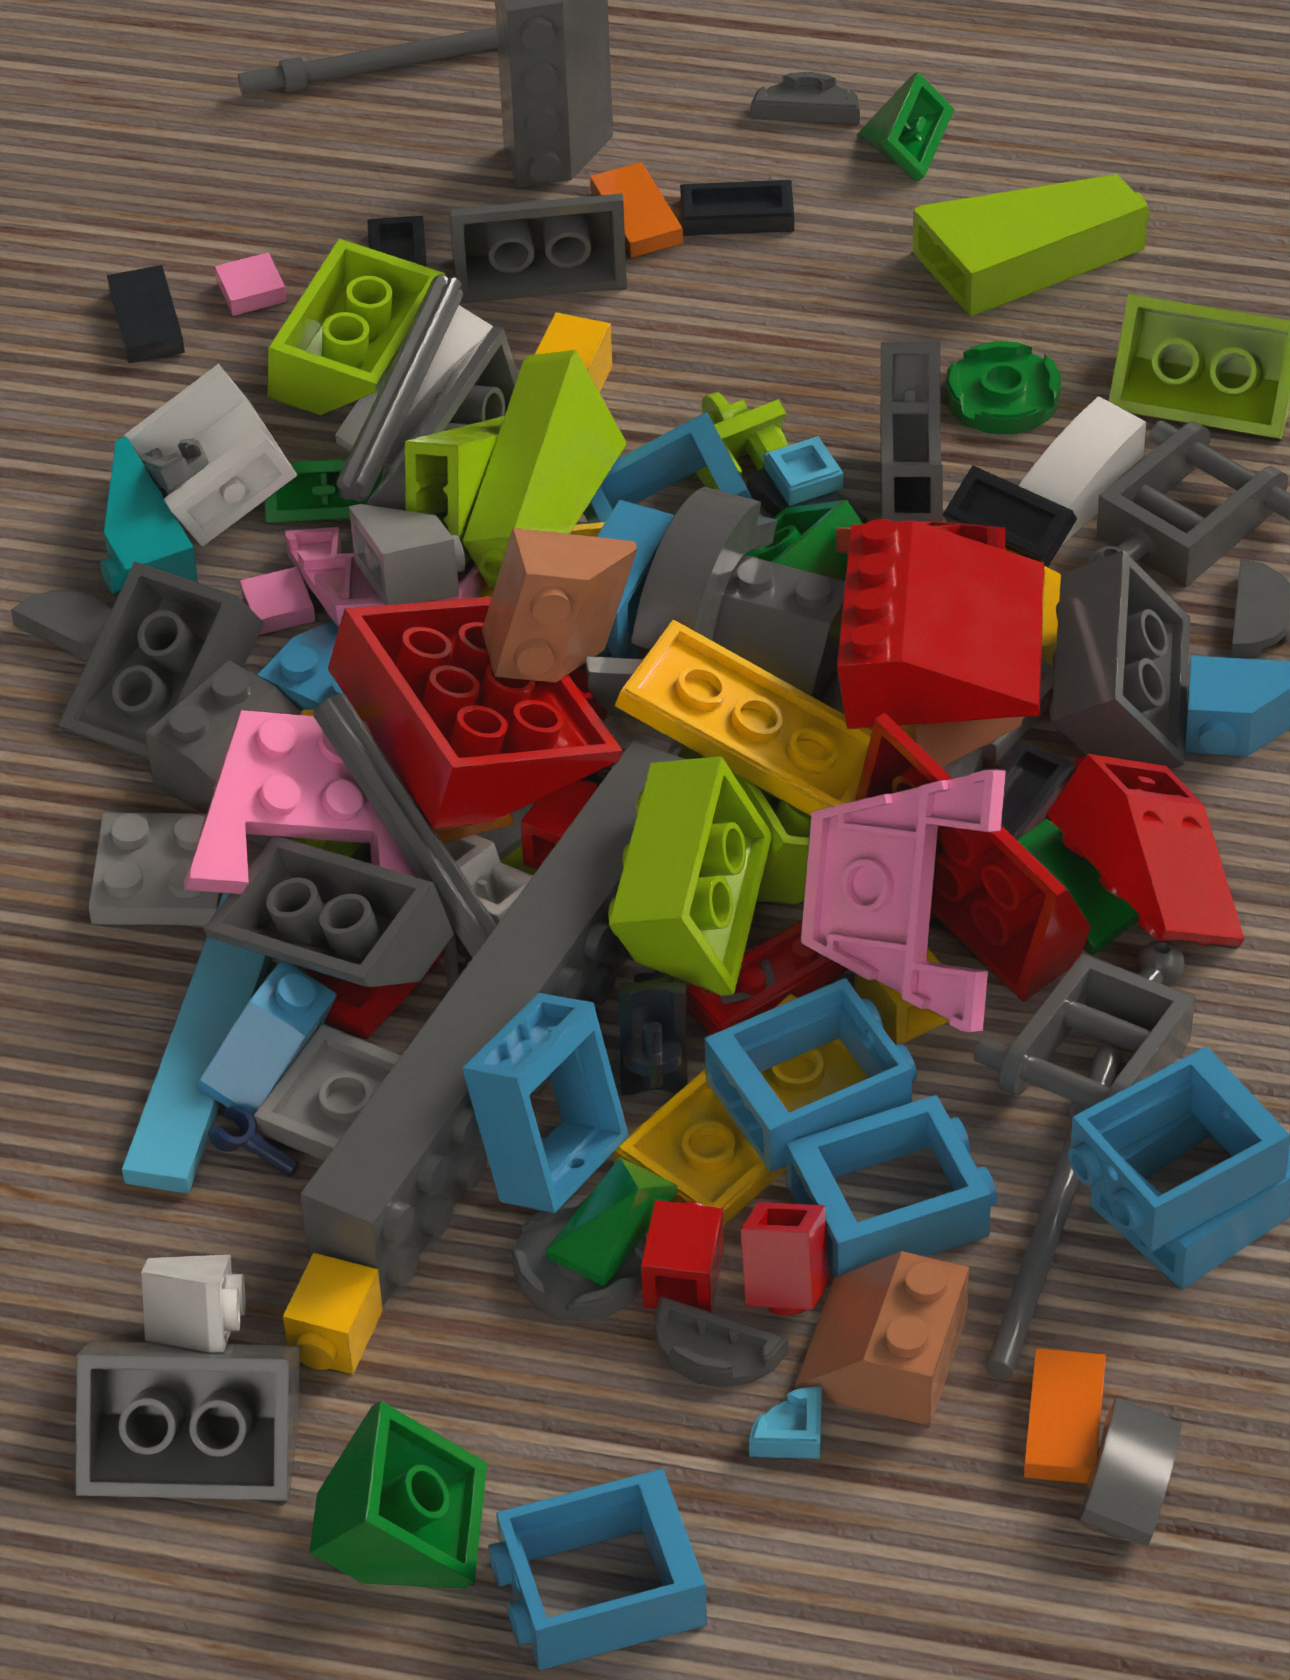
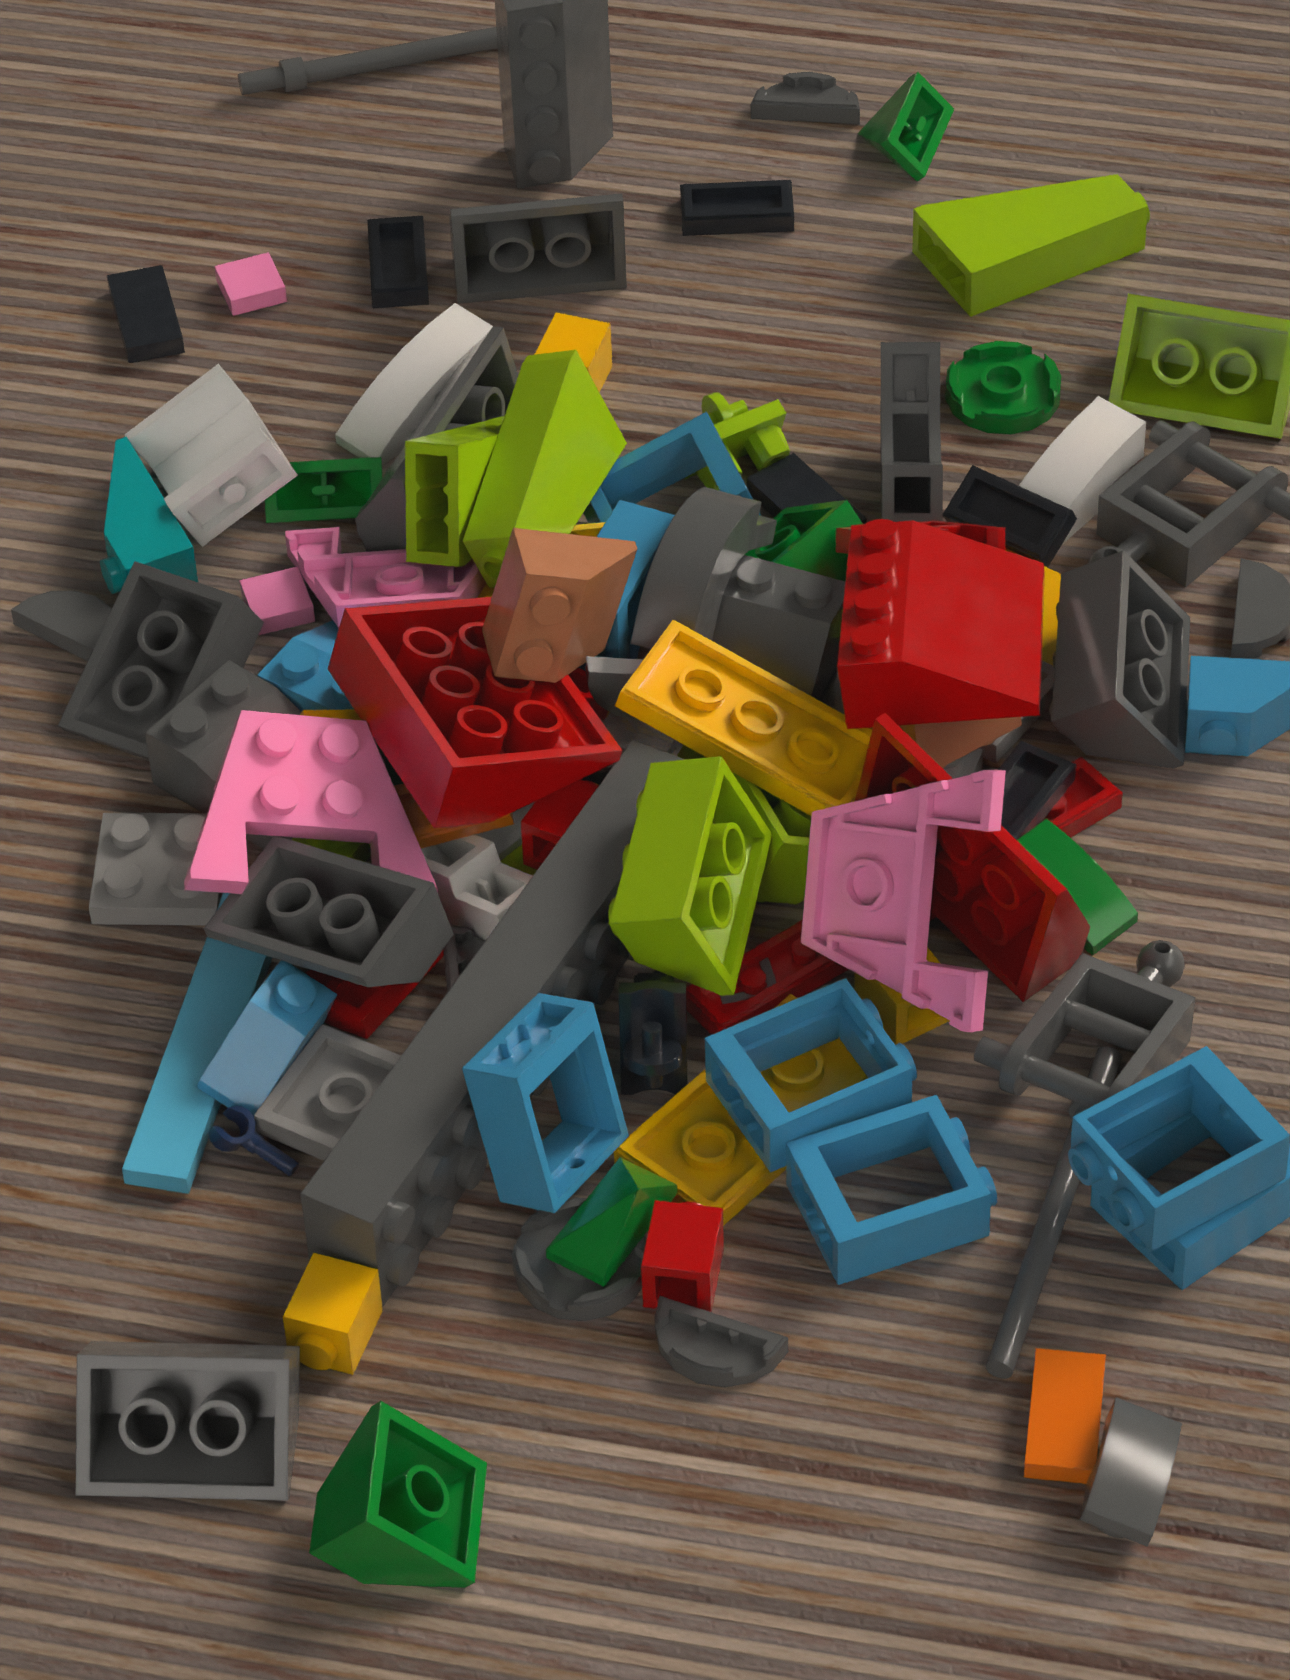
(177, 467): dark grey tile -> none
(192, 1301): white slope -> none
(345, 328): lime slope -> none
(399, 388): dark grey axle -> none
(405, 820): dark grey axle -> none
(406, 554): light grey slope -> none
(582, 1520): dark azure window -> none
(647, 216): orange tile -> none
(785, 1257): red brick -> none
(790, 1427): medium azure tile -> none
(803, 470): medium azure tile -> none
(889, 1336): nougat slope -> none
(1150, 848): red slope -> none

